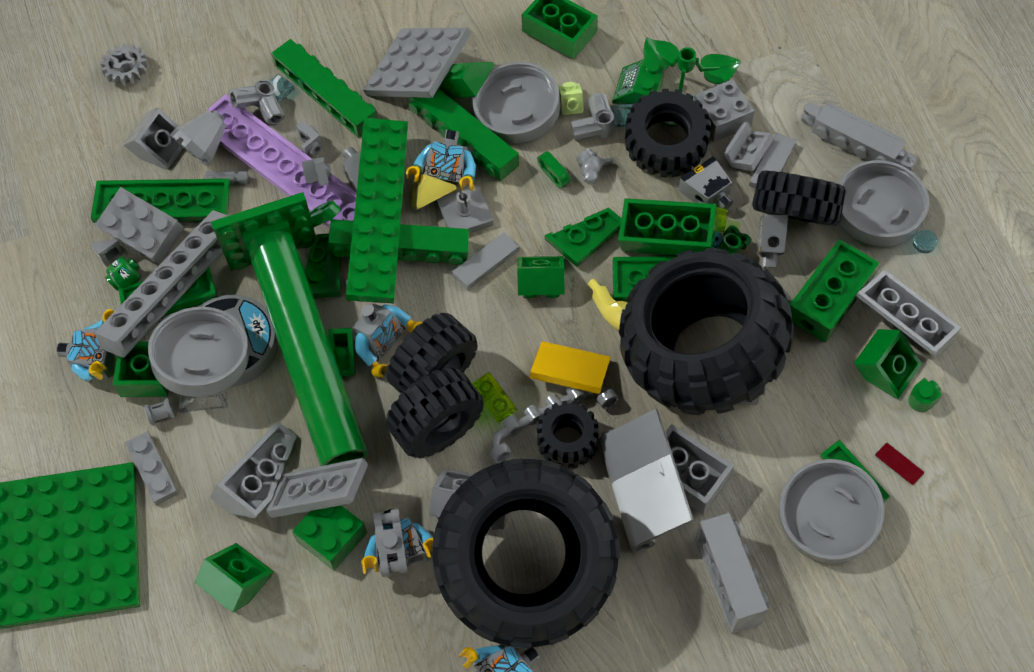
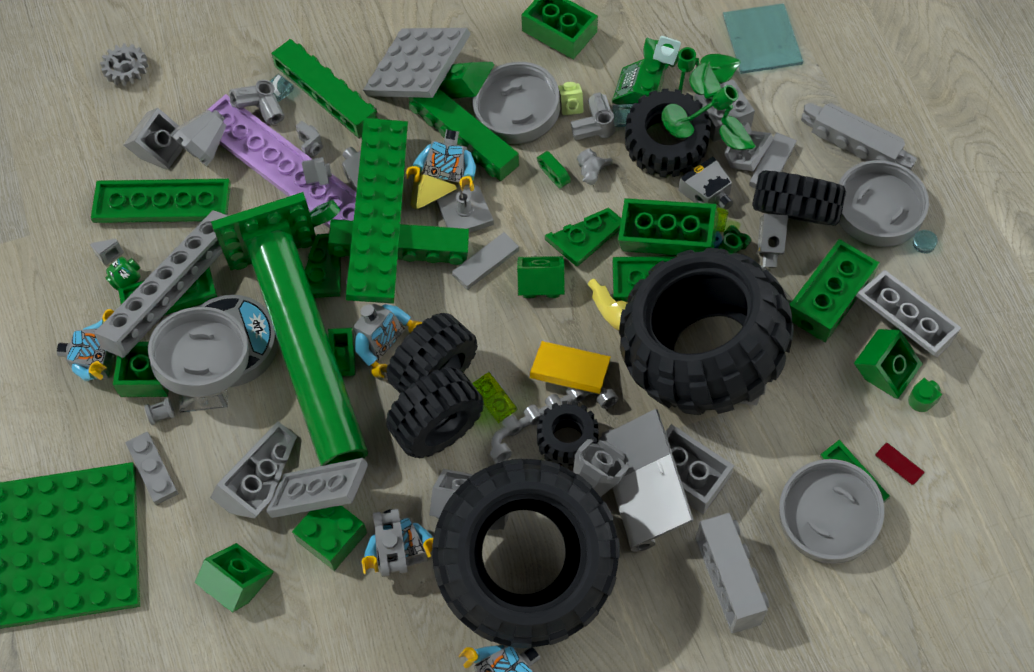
(139, 226): light grey brick -> none
(241, 177): light grey axle -> none
(600, 465): none -> light grey cone
(666, 54): none -> light aqua bracket
(705, 83): none -> green plant
(762, 38): none -> clear light blue piece

